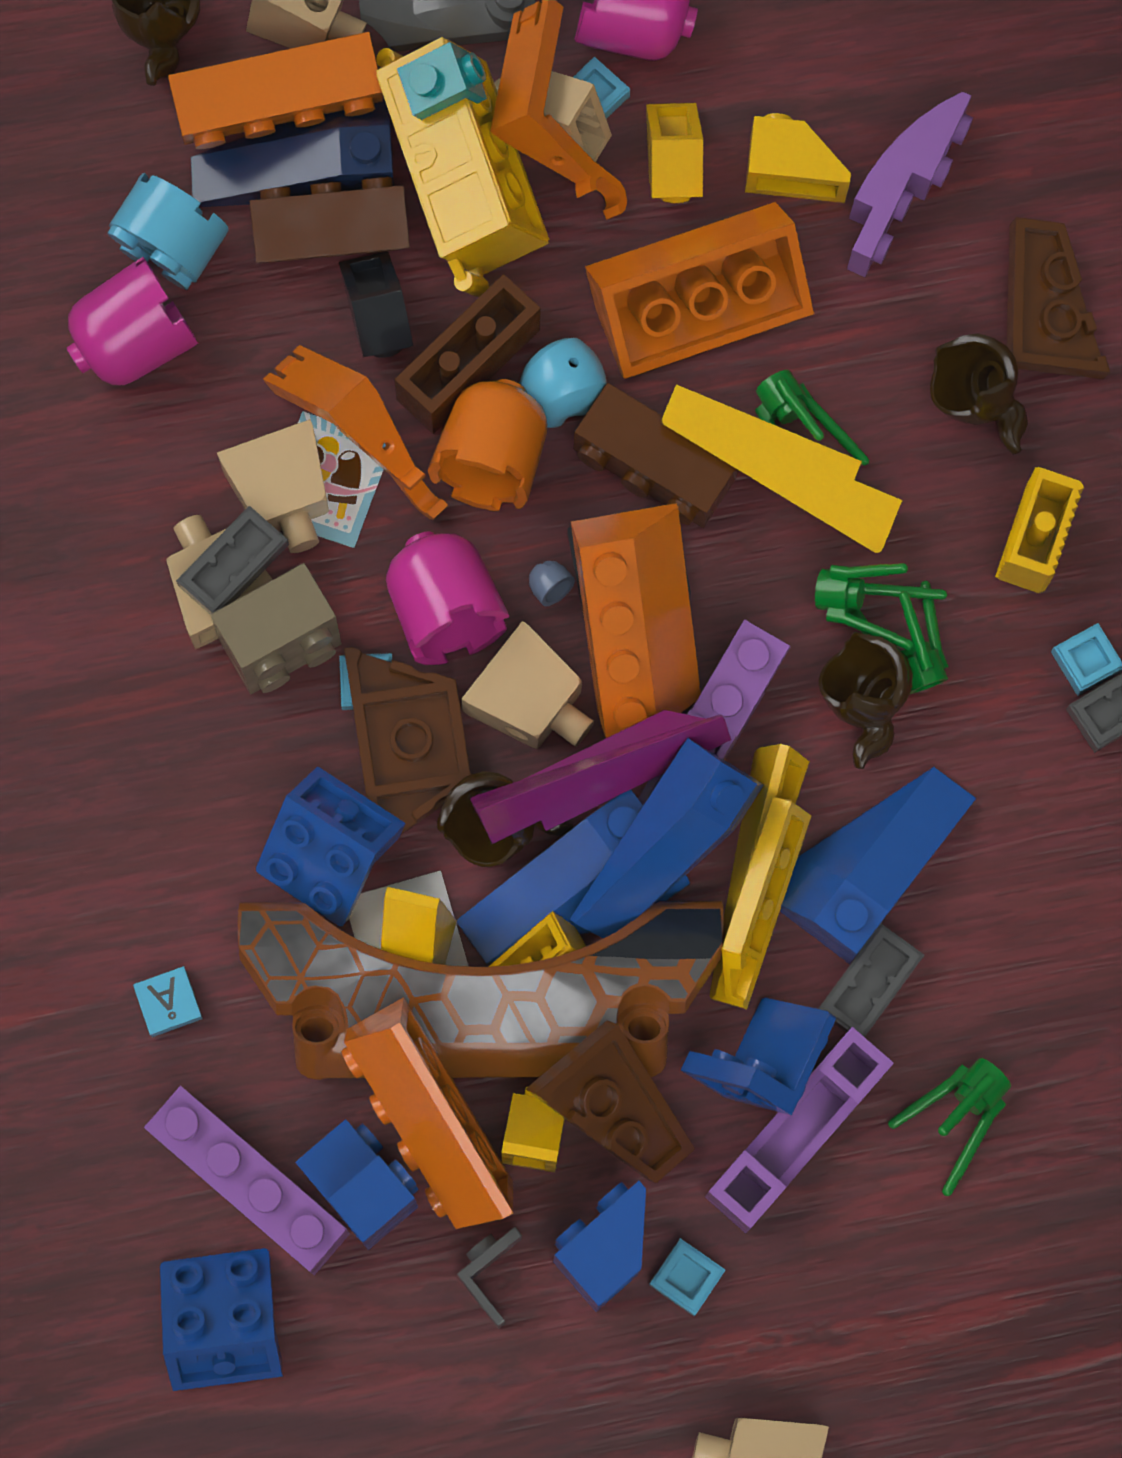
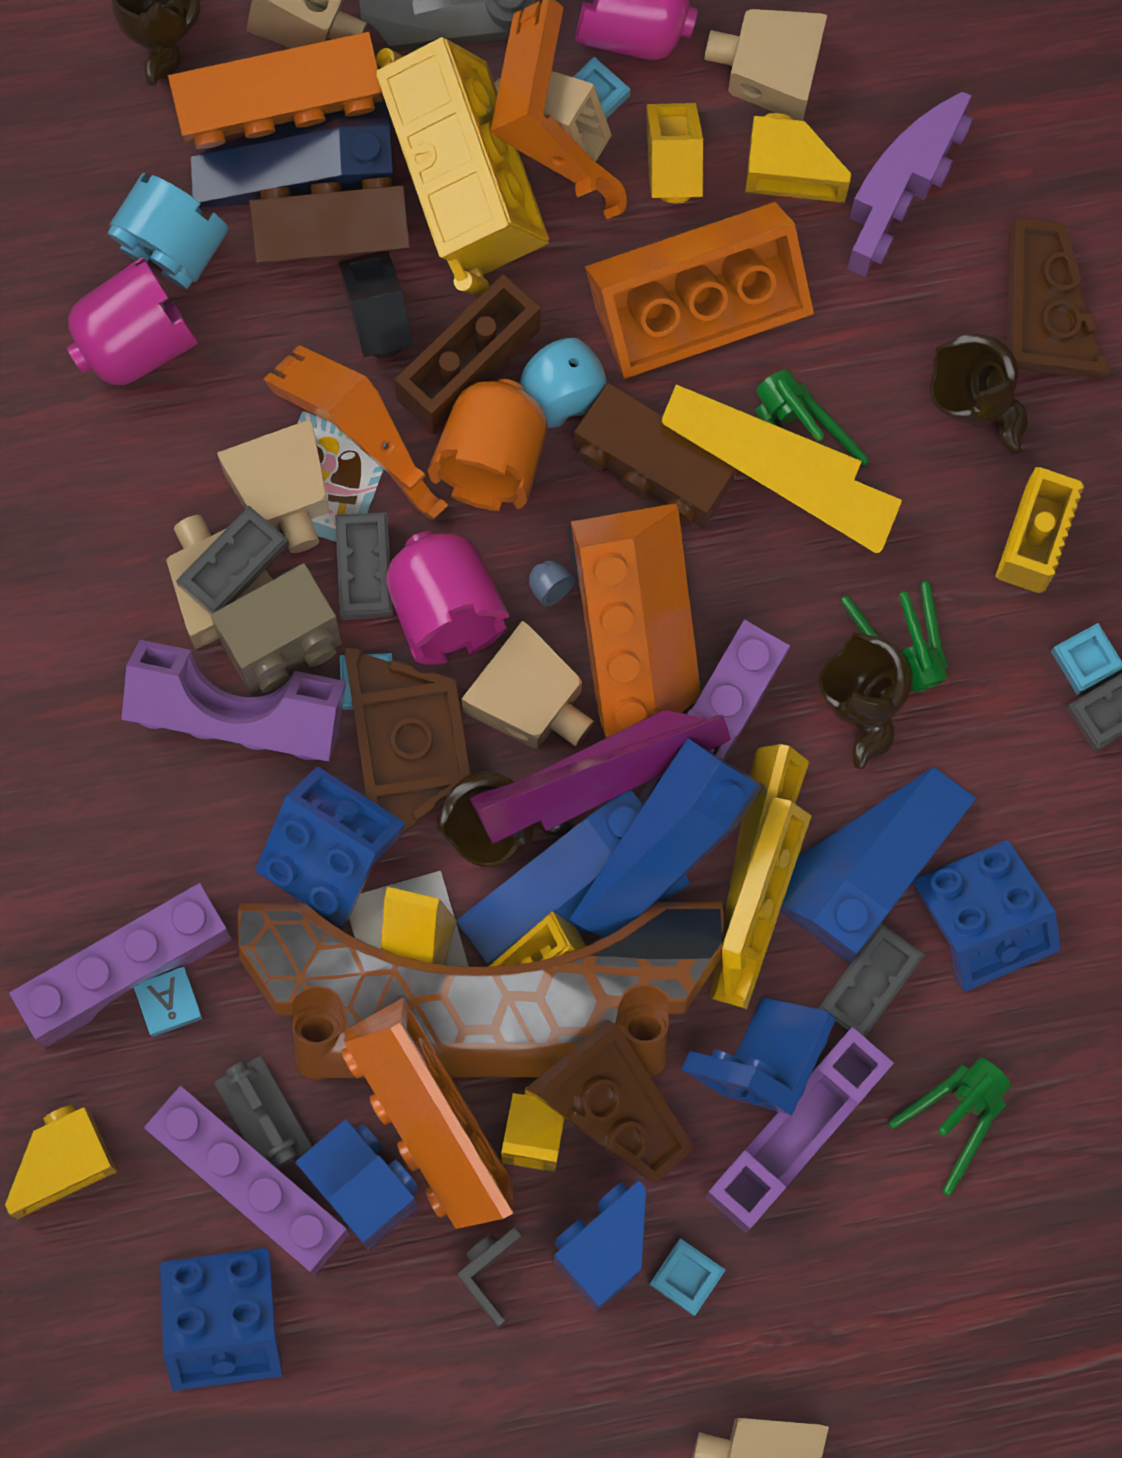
(59, 1161): none -> yellow slope
(94, 977): none -> medium lavender arch
(172, 693): none -> medium lavender arch
(262, 1112): none -> dark grey hinge
(363, 565): none -> dark grey plate
(442, 80): teal bracket -> none
(771, 58): none -> tan torso
(843, 589): green plant -> none
(990, 914): none -> blue bracket

